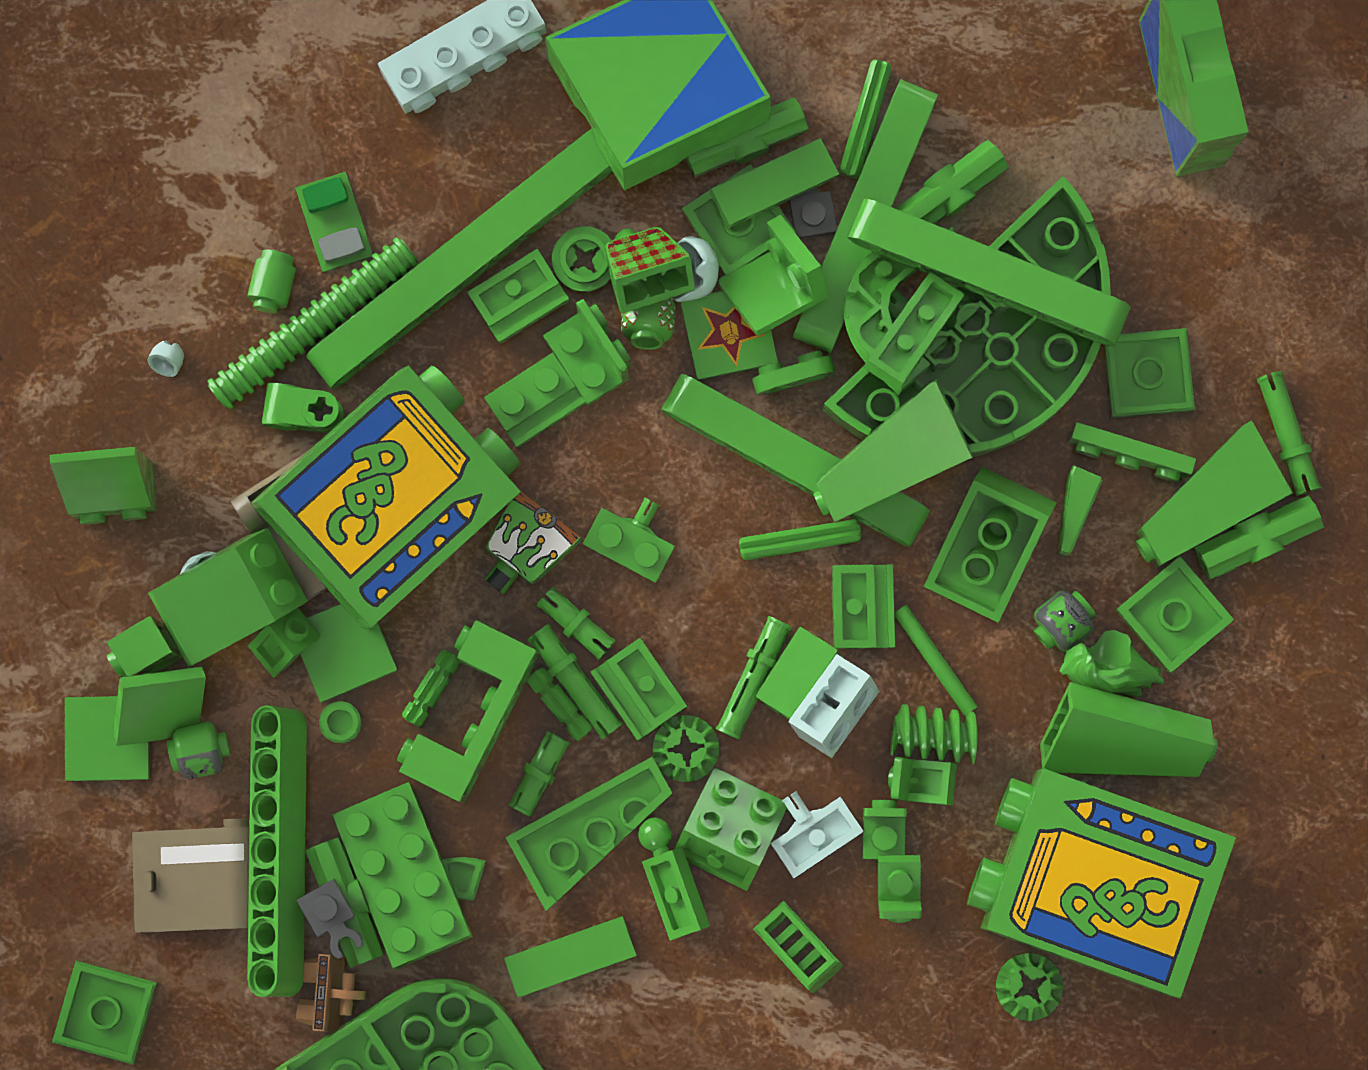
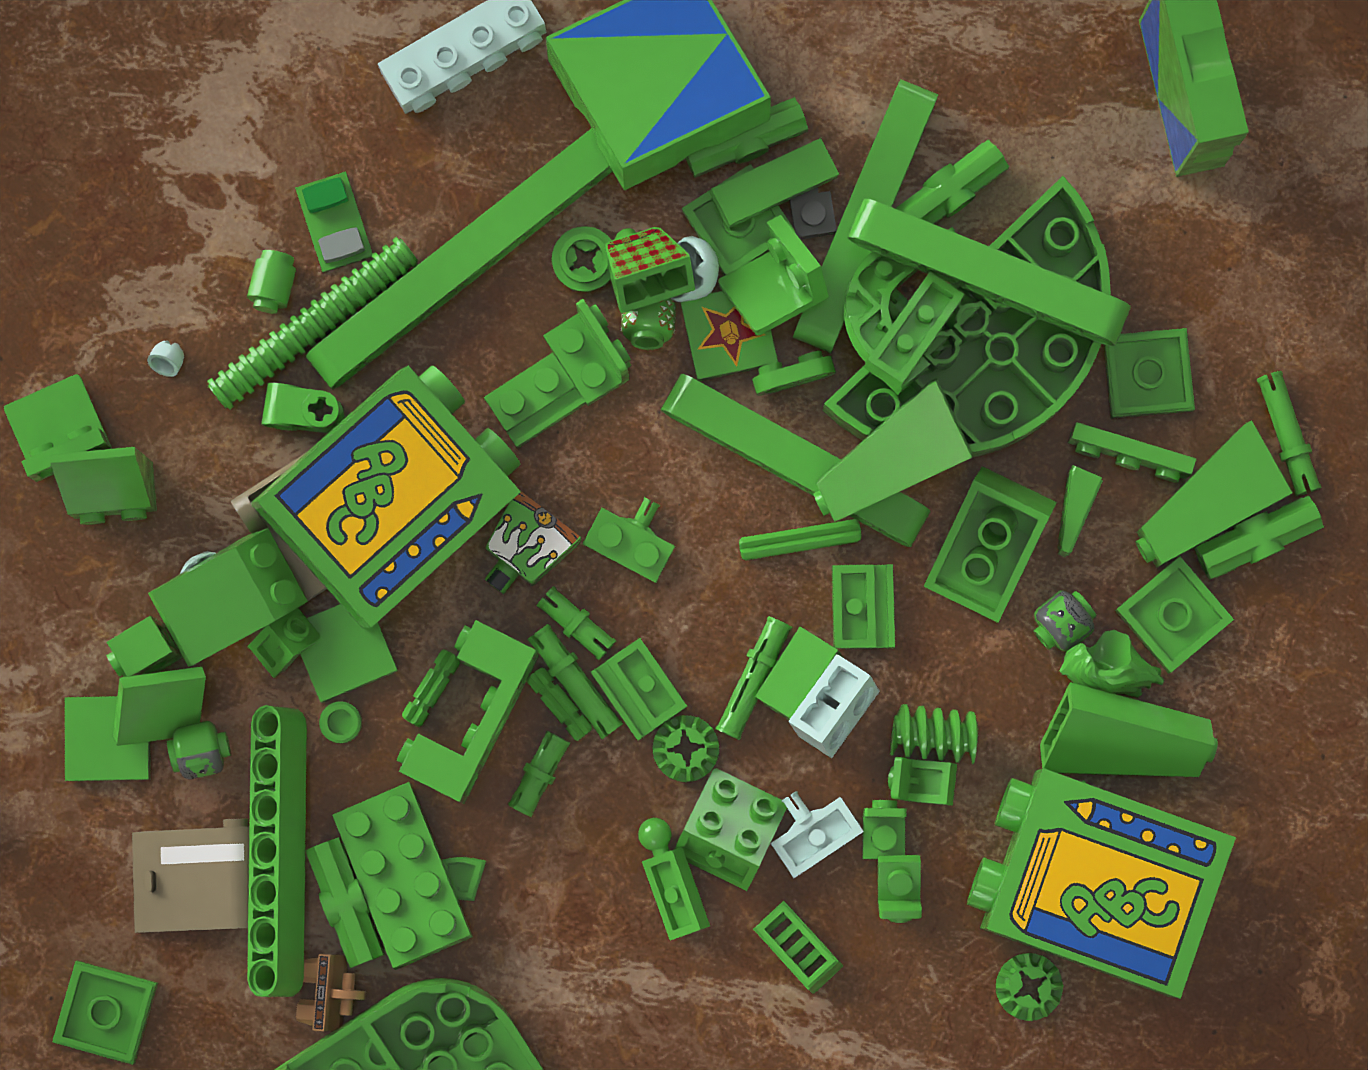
(55, 422): none -> bright green bracket
(327, 912): dark grey plate -> none
(518, 296): bright green plate -> none
(570, 956): bright green tile -> none
(581, 833): bright green wing -> none
(865, 119): bright green axle -> none
(935, 660): bright green bar -> none

